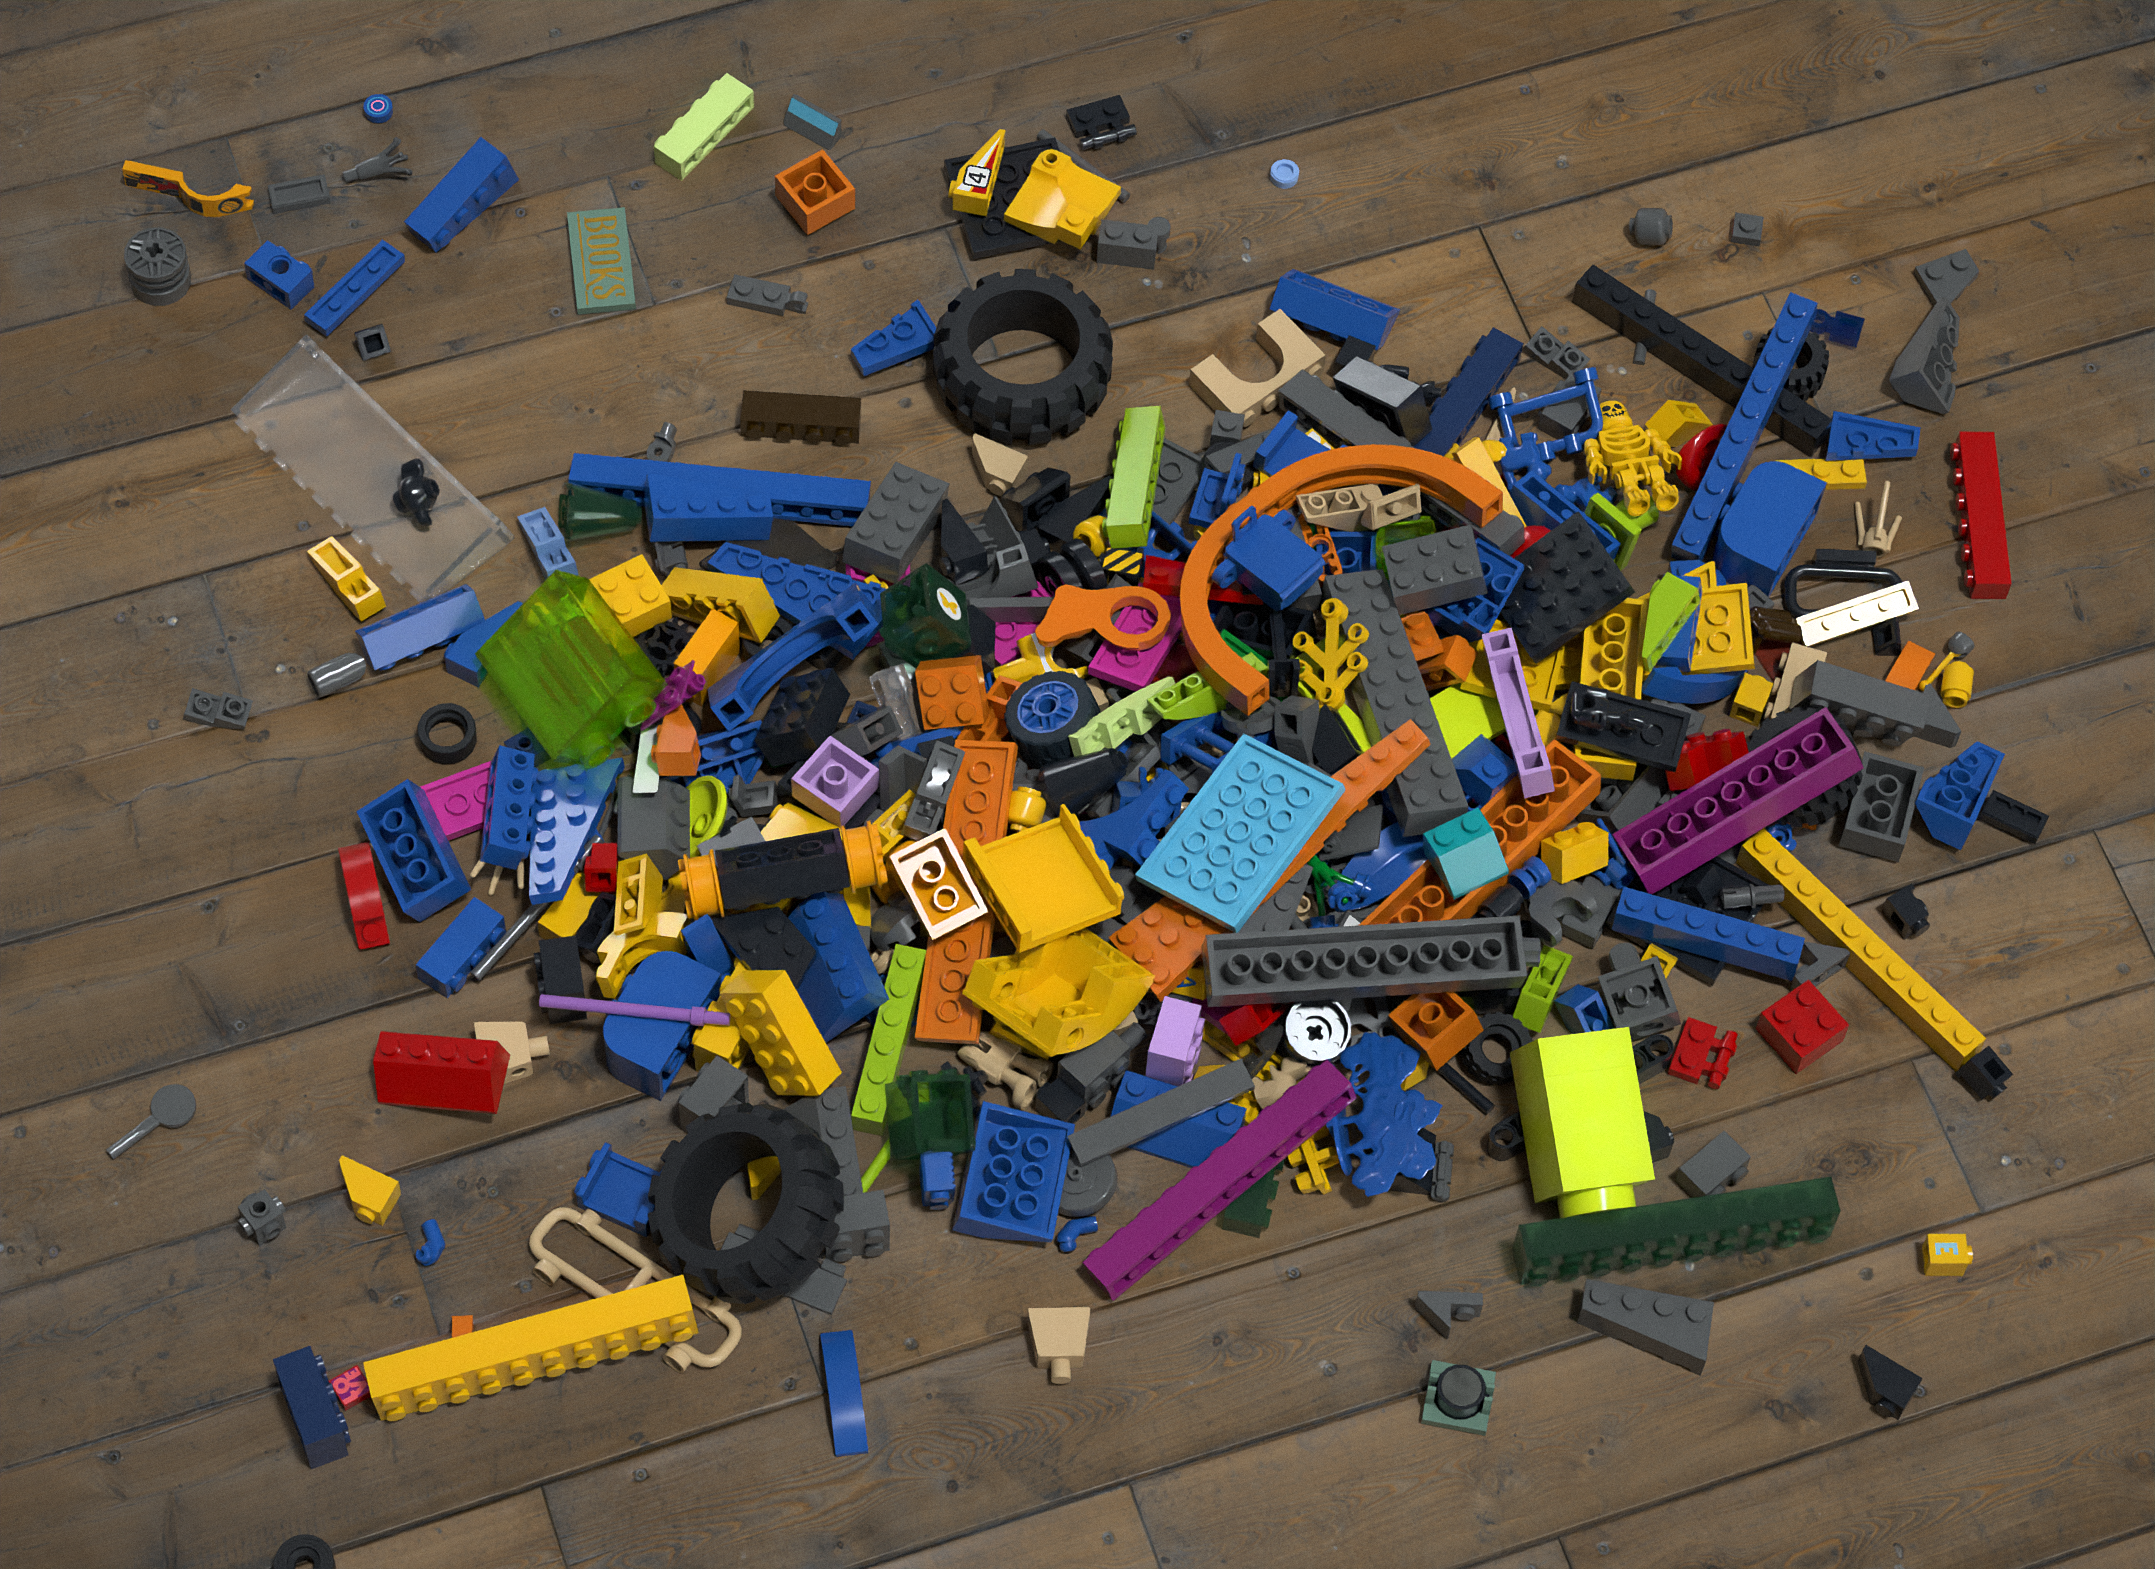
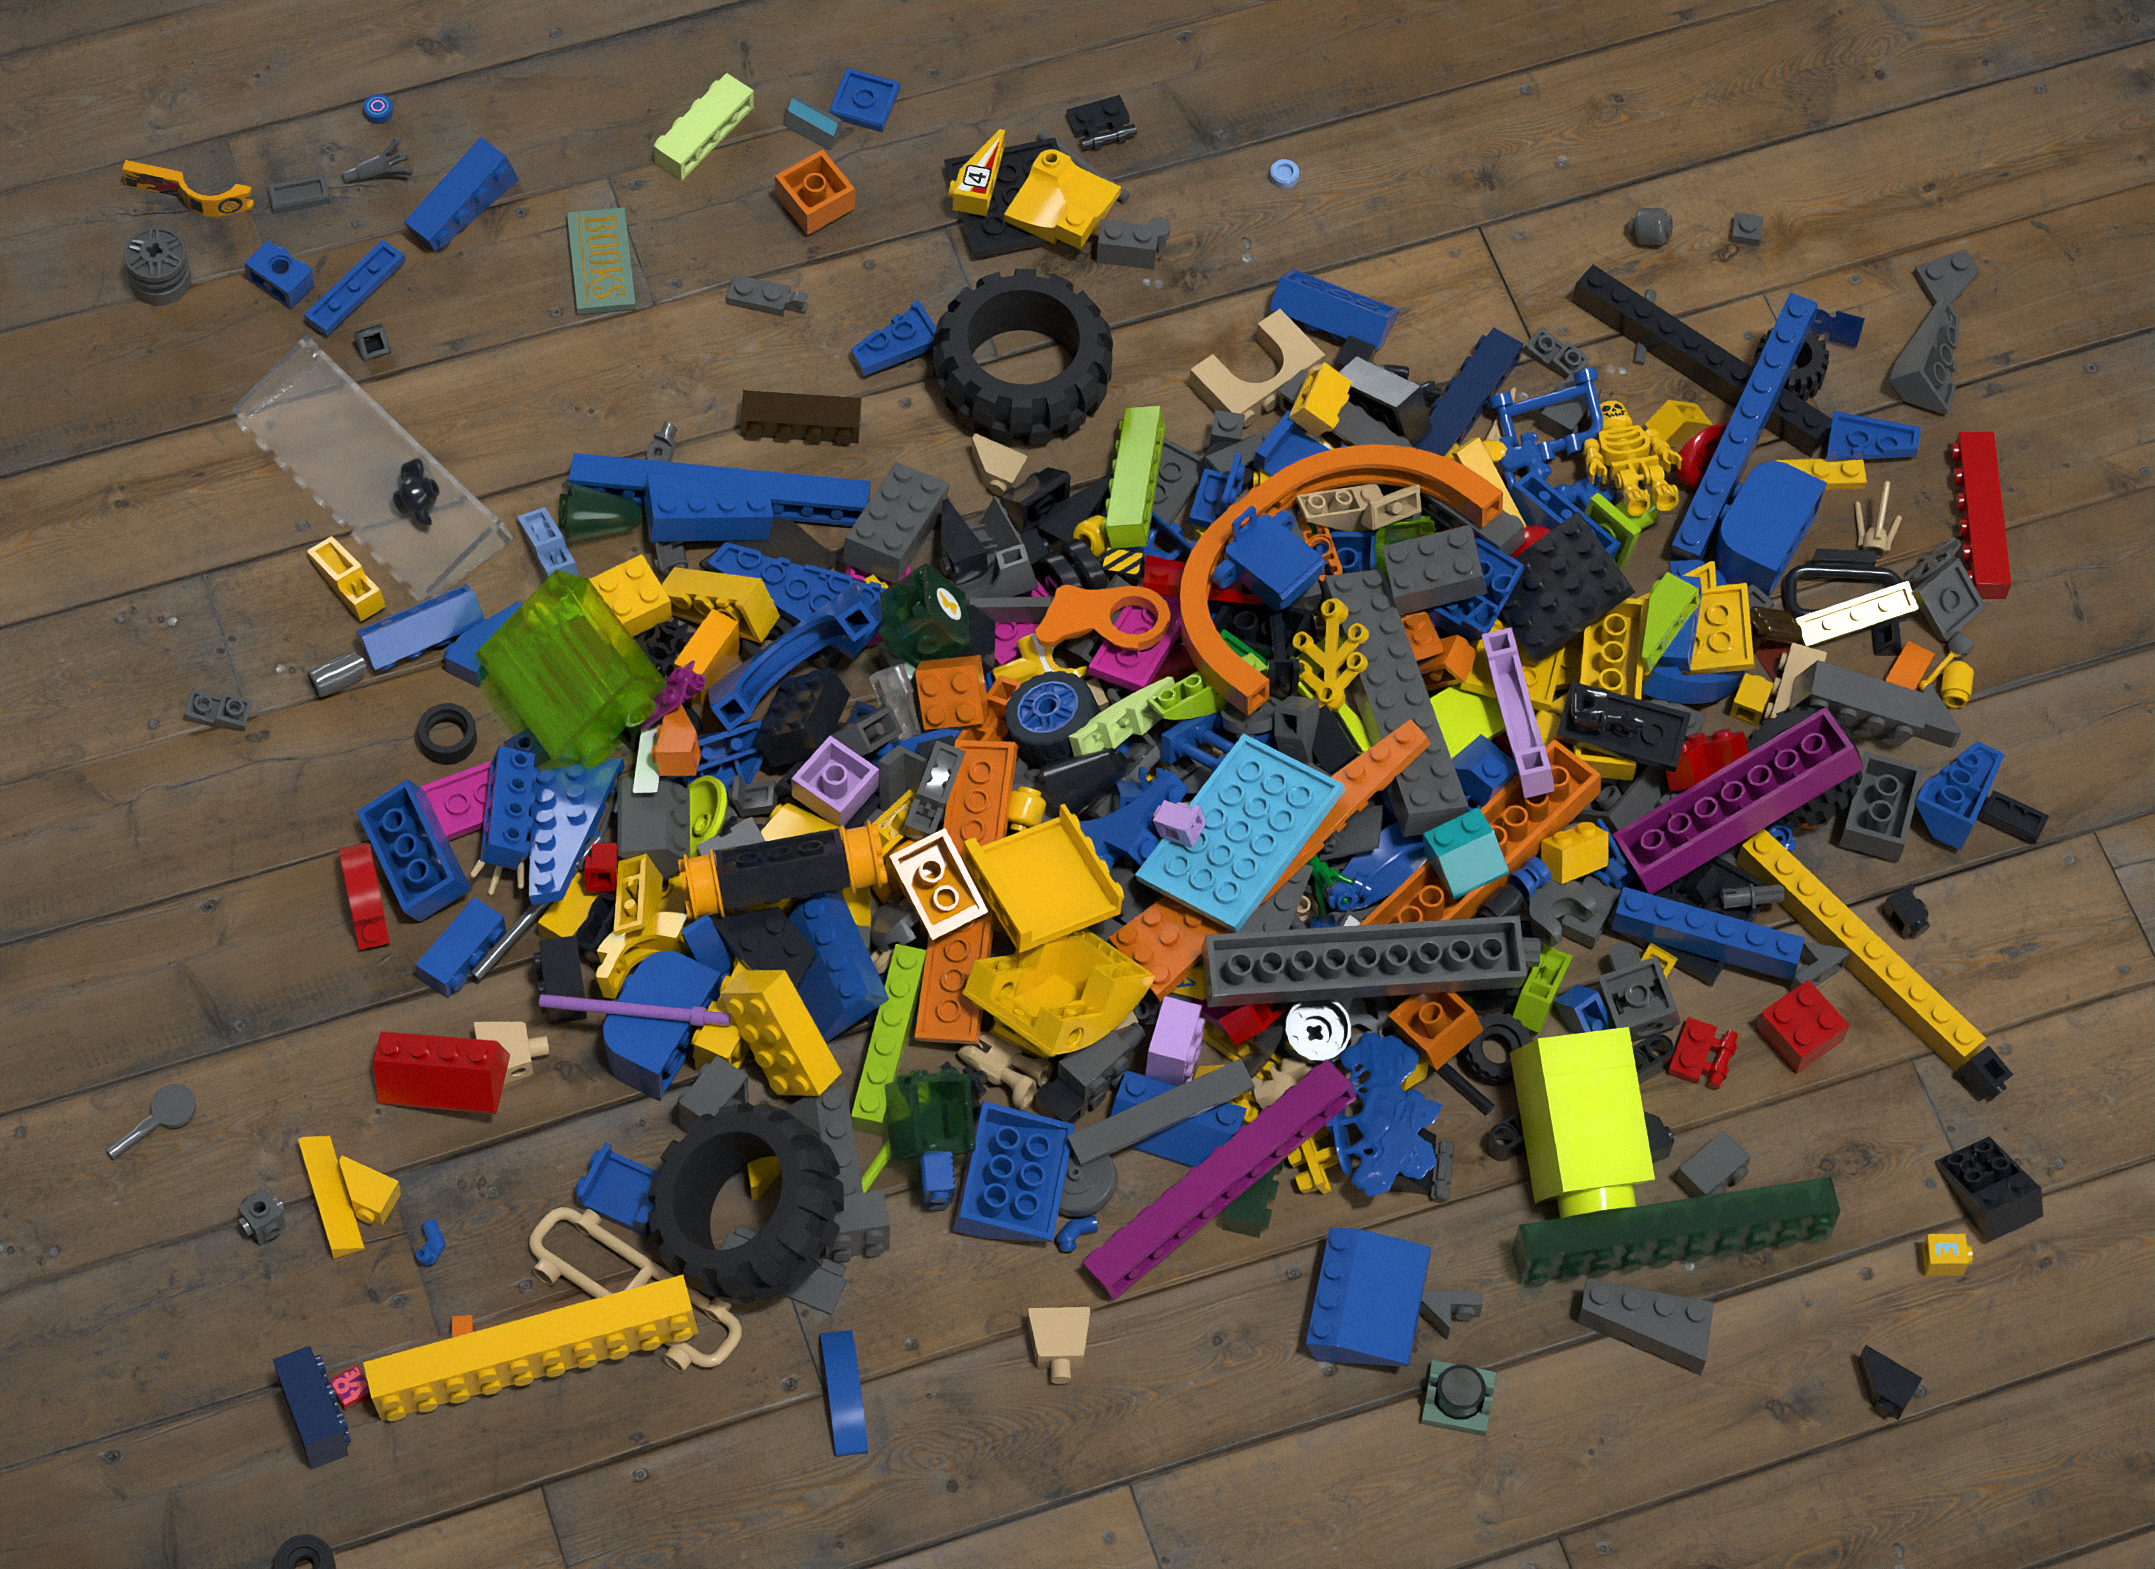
(331, 1195): none -> yellow slope
(865, 99): none -> blue tile
(1179, 822): none -> lavender brick
(1321, 400): none -> yellow brick
(1367, 1298): none -> blue slope
(1932, 562): none -> dark grey wheel
(1948, 599): none -> dark grey plate
(1991, 1188): none -> black slope

